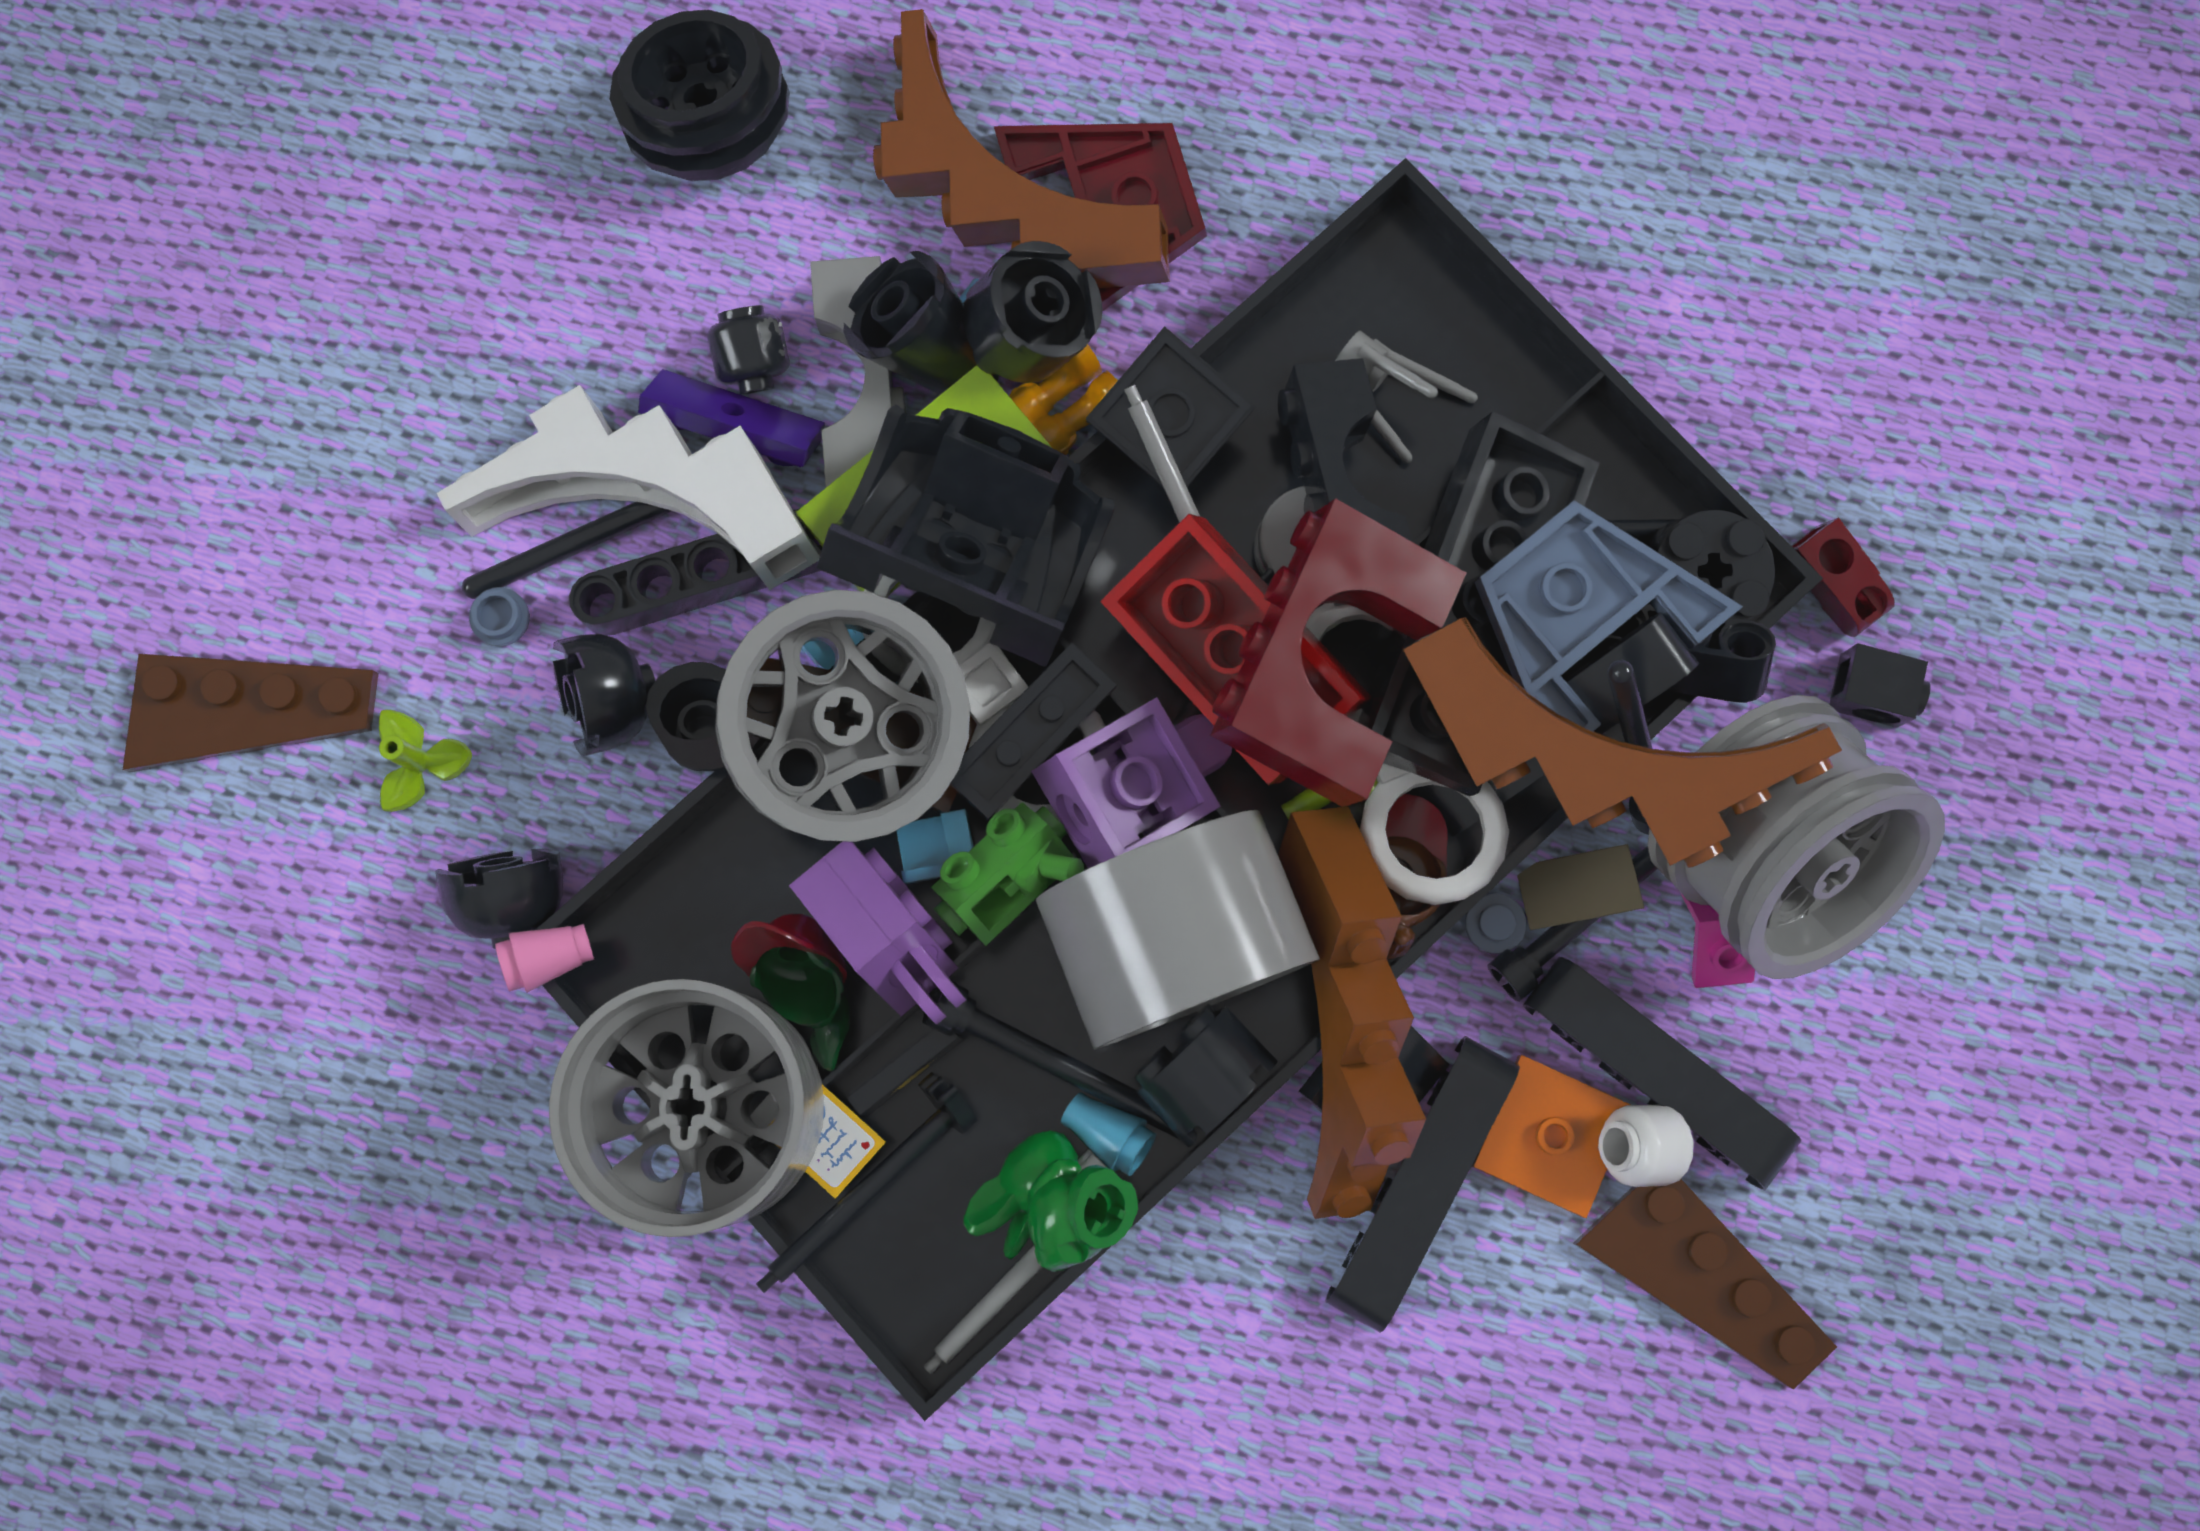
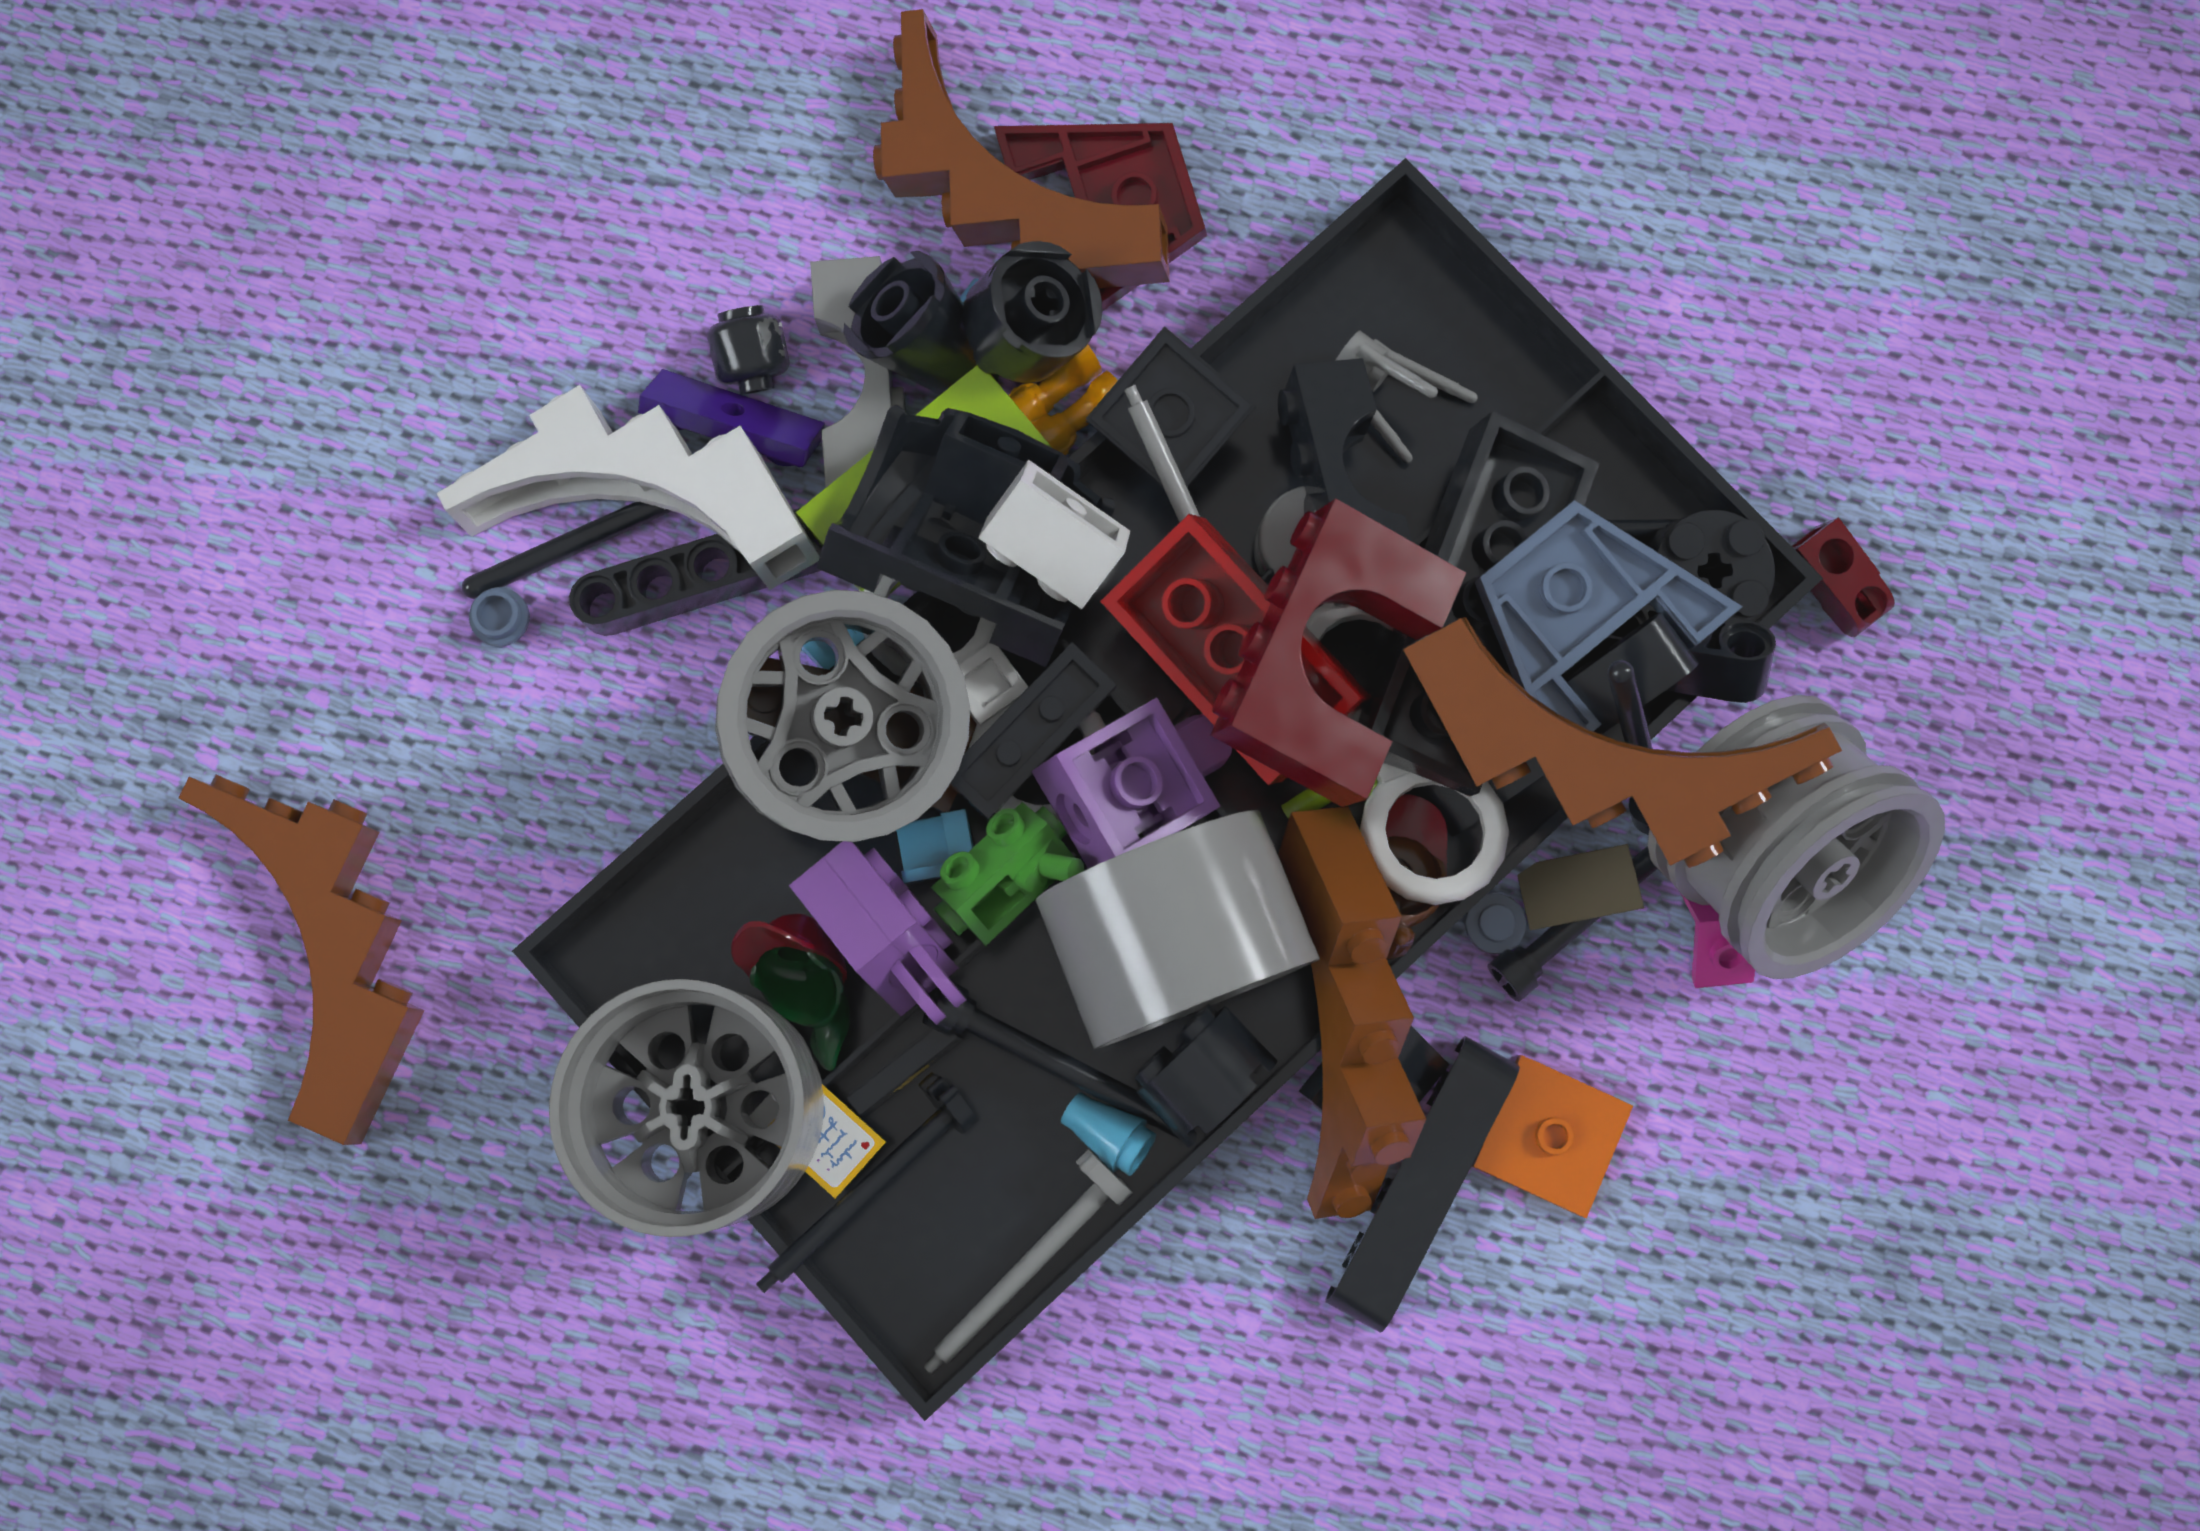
(224, 707): reddish brown wing -> none
(356, 1027): none -> dark orange arch
(402, 744): lime plant -> none
(501, 893): black cylinder -> none
(542, 955): bright pink cone -> none
(602, 690): black cylinder -> none
(684, 714): black piece -> none
(719, 90): black wheel -> none
(1054, 536): none -> white brick
(1055, 1202): green animal -> none
(1646, 1145): white head -> none
(1664, 1070): black beam -> none
(1700, 1270): reddish brown wing -> none
(1880, 686): black brick -> none

